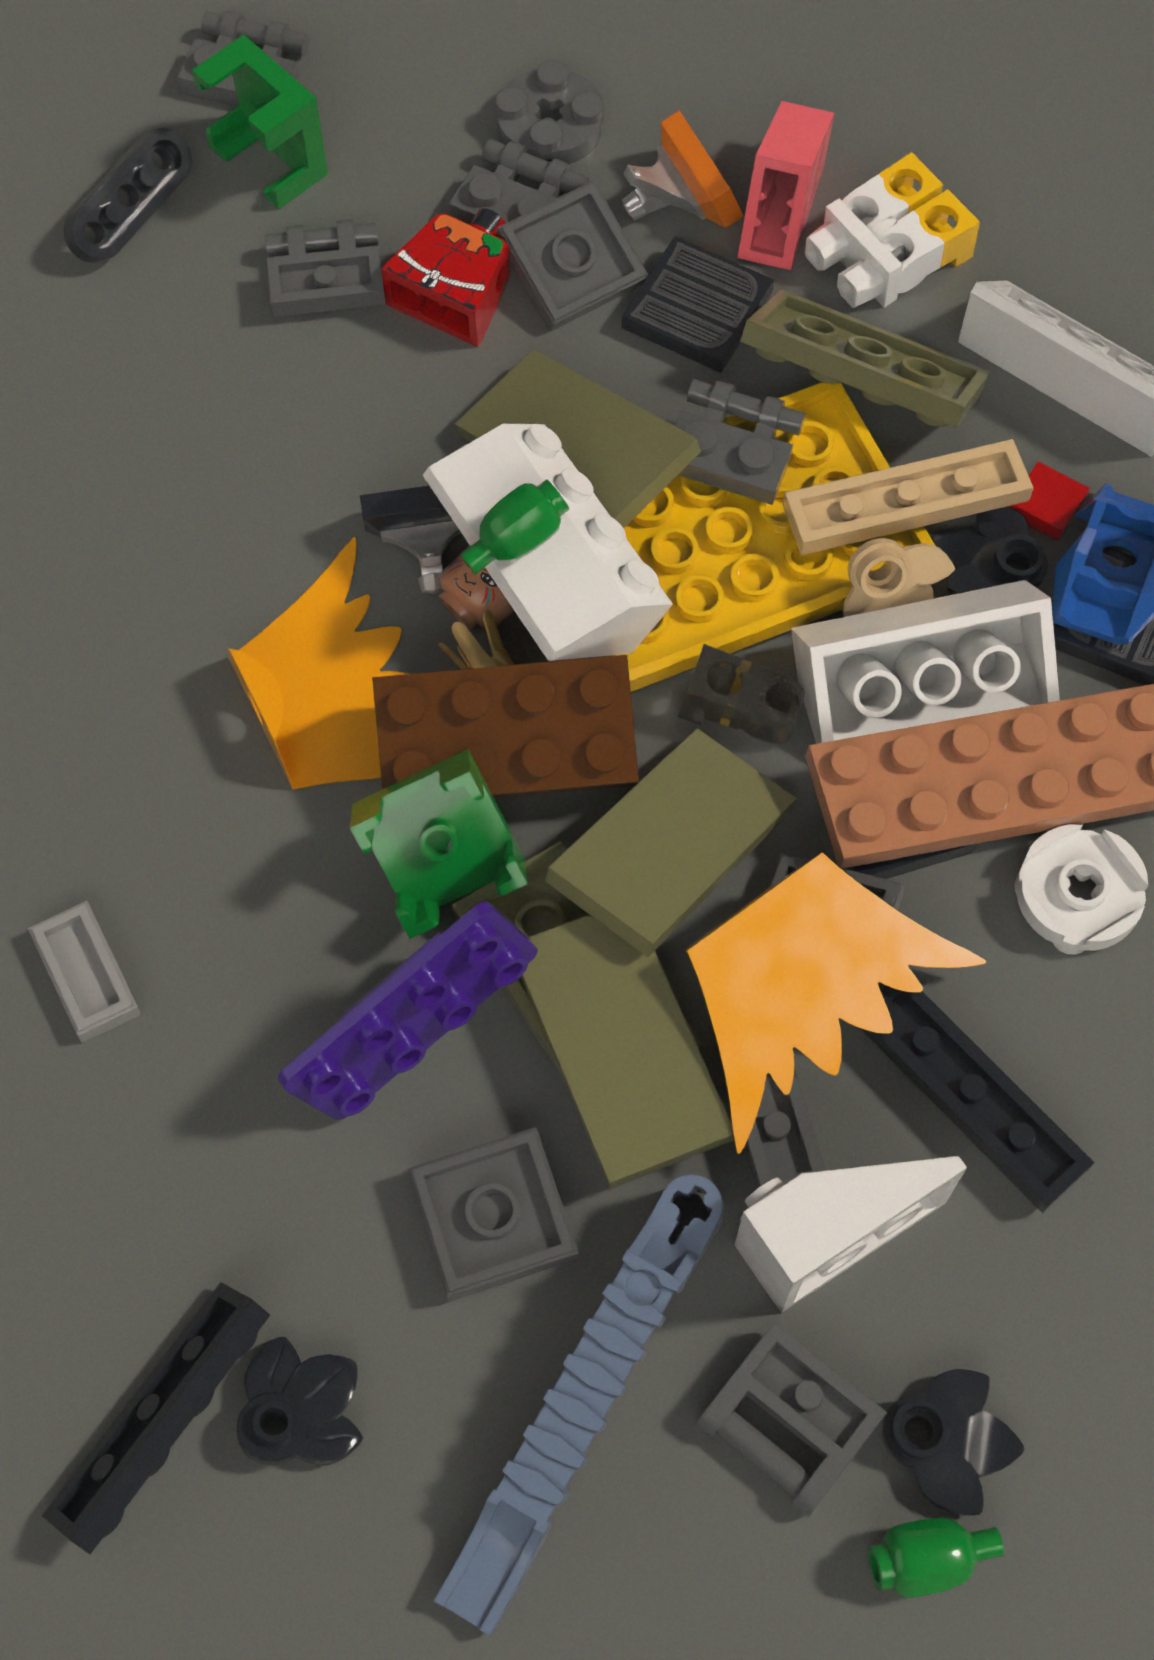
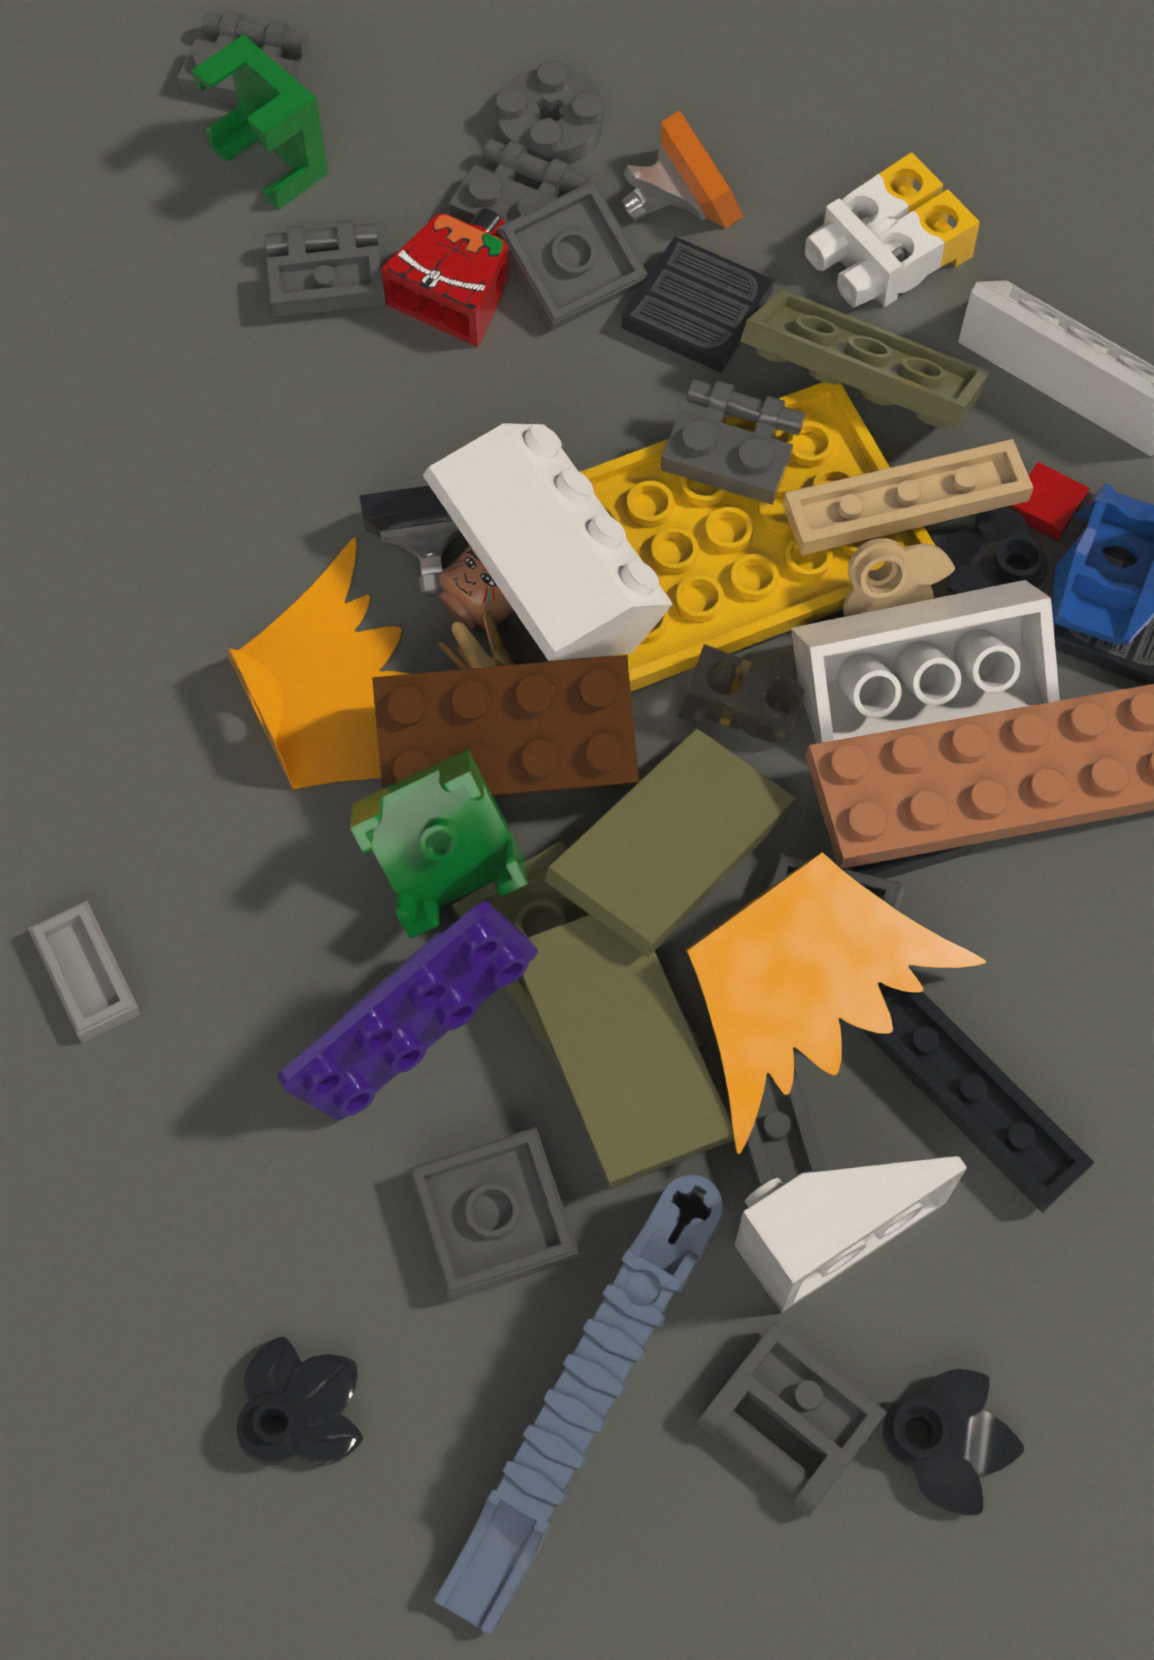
(147, 190): black plate -> none
(156, 1417): black plate -> none
(517, 525): green plant -> none
(606, 437): olive tile -> none
(784, 184): coral slope -> none
(930, 1556): green plant -> none
(1072, 921): white plate -> none

